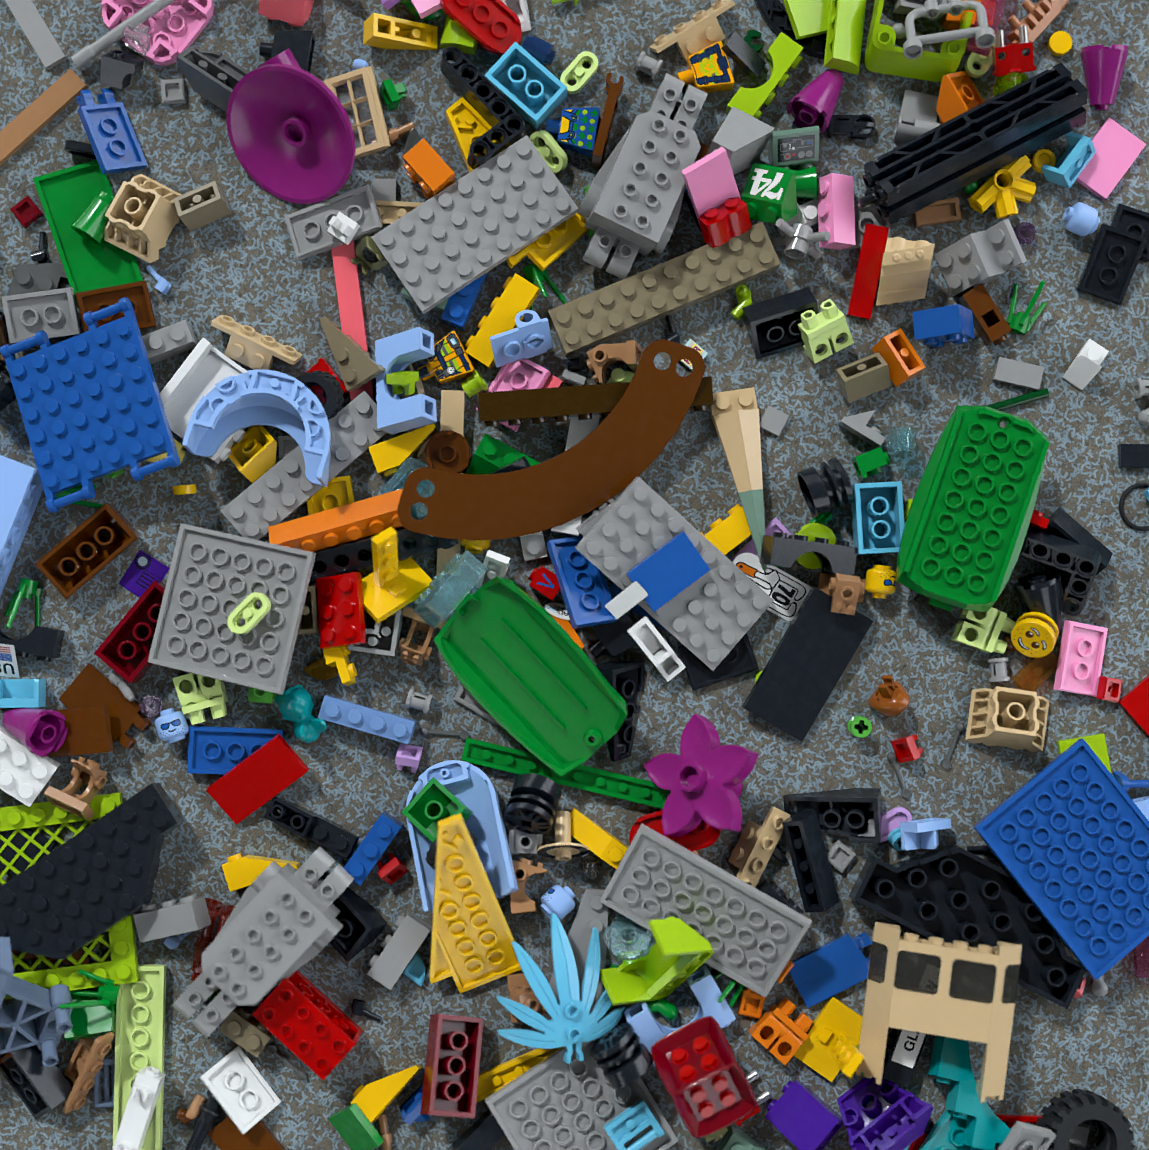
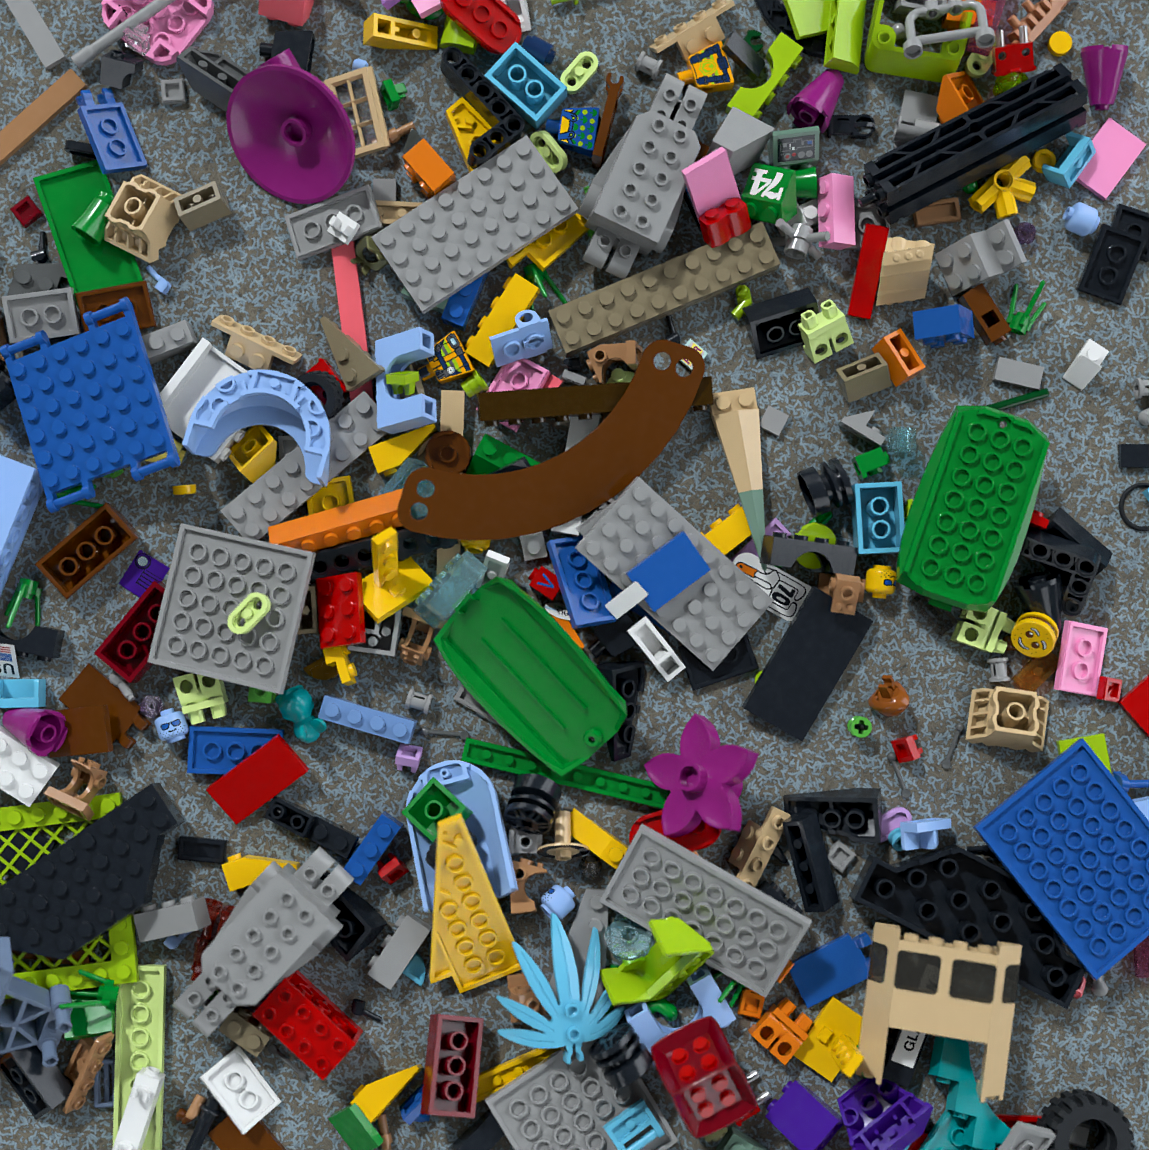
(202, 849): none -> black tile

